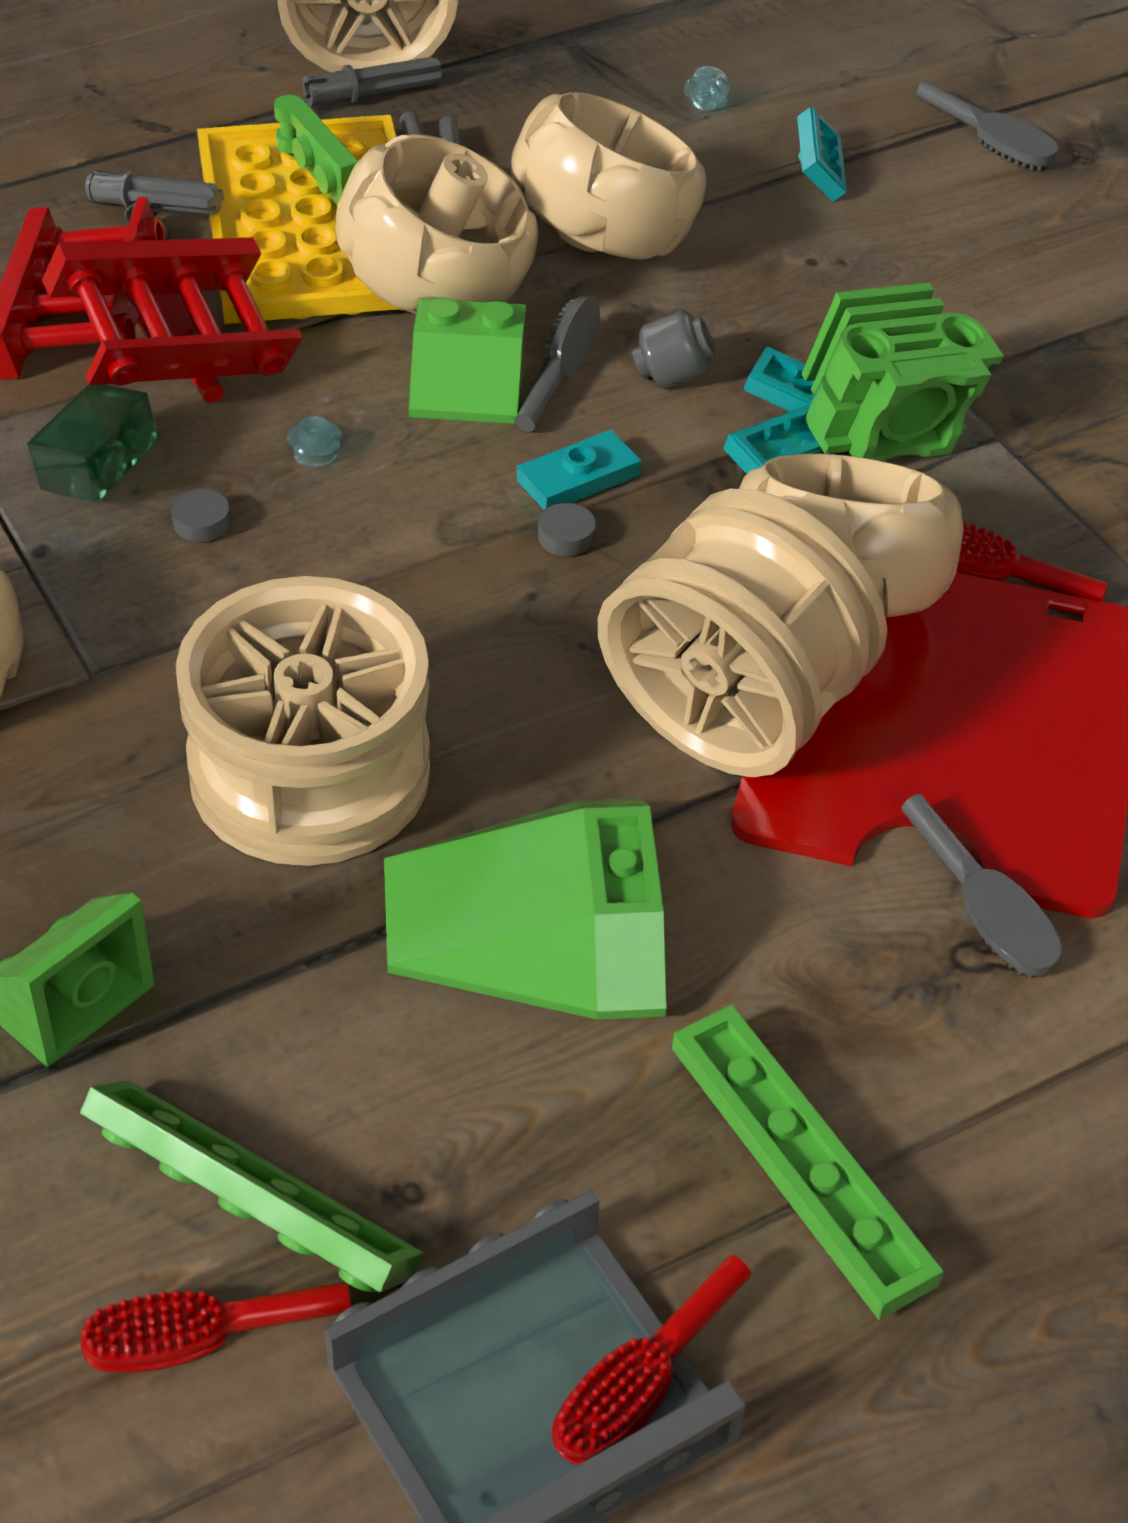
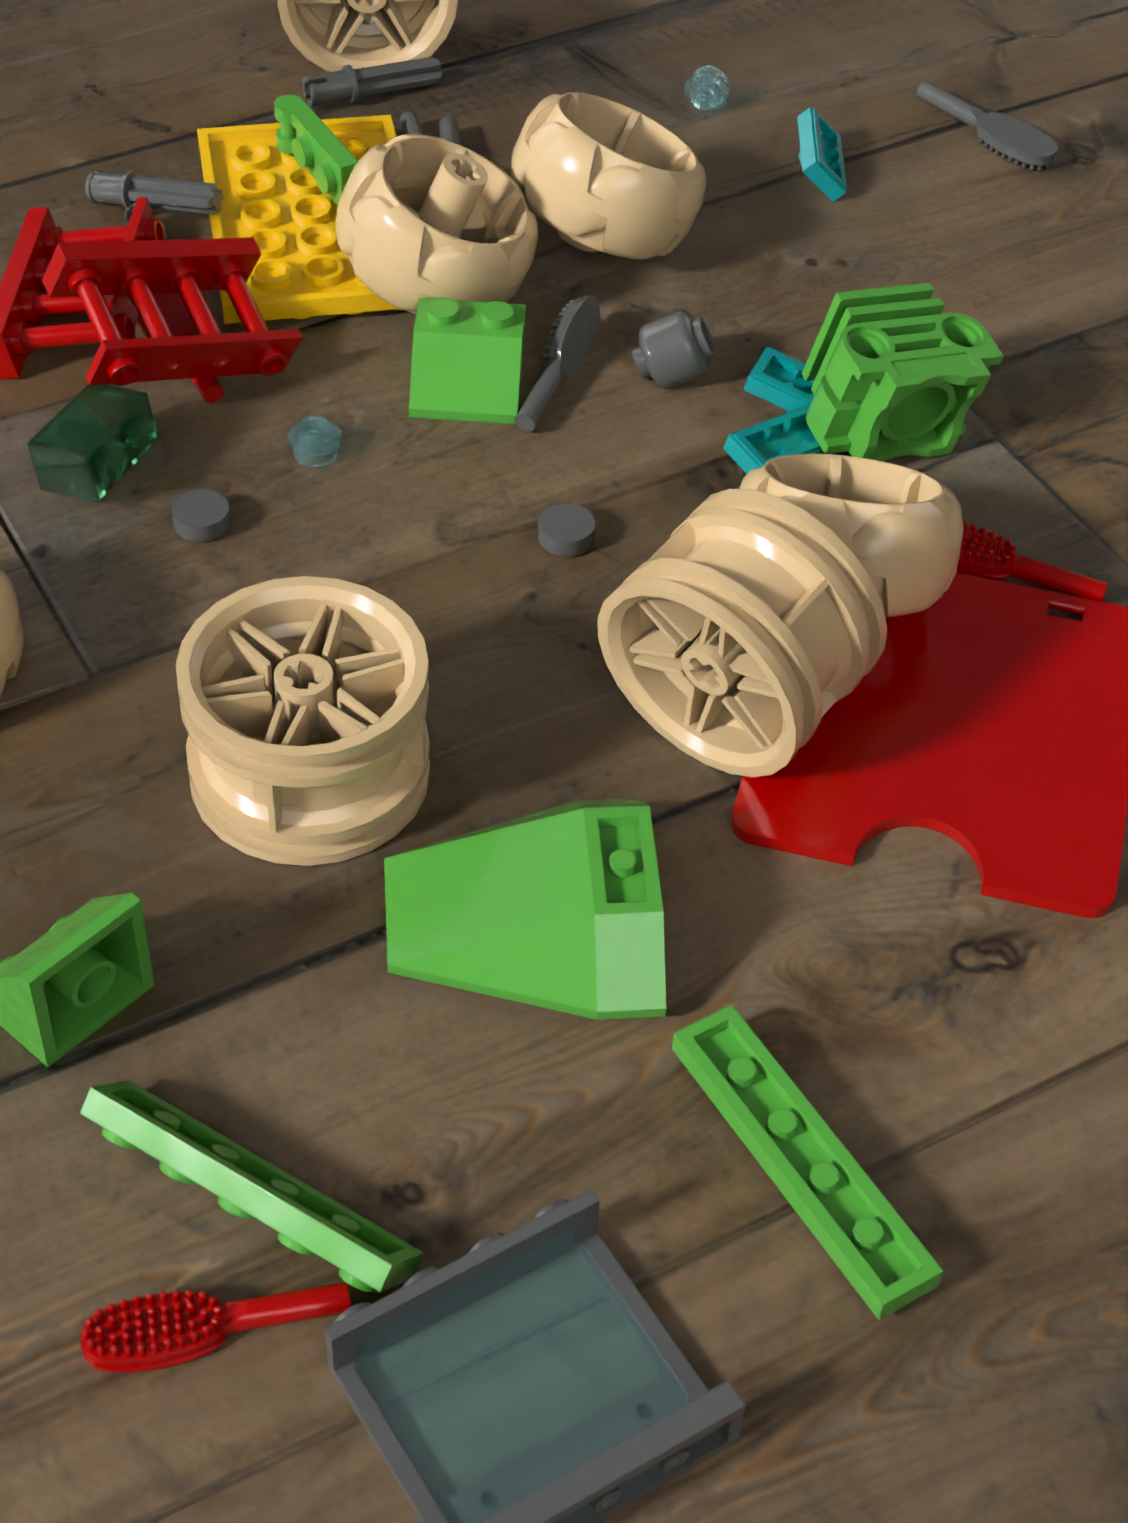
(579, 470): teal plate -> none
(635, 1378): red piece -> none
(994, 902): dark grey piece -> none

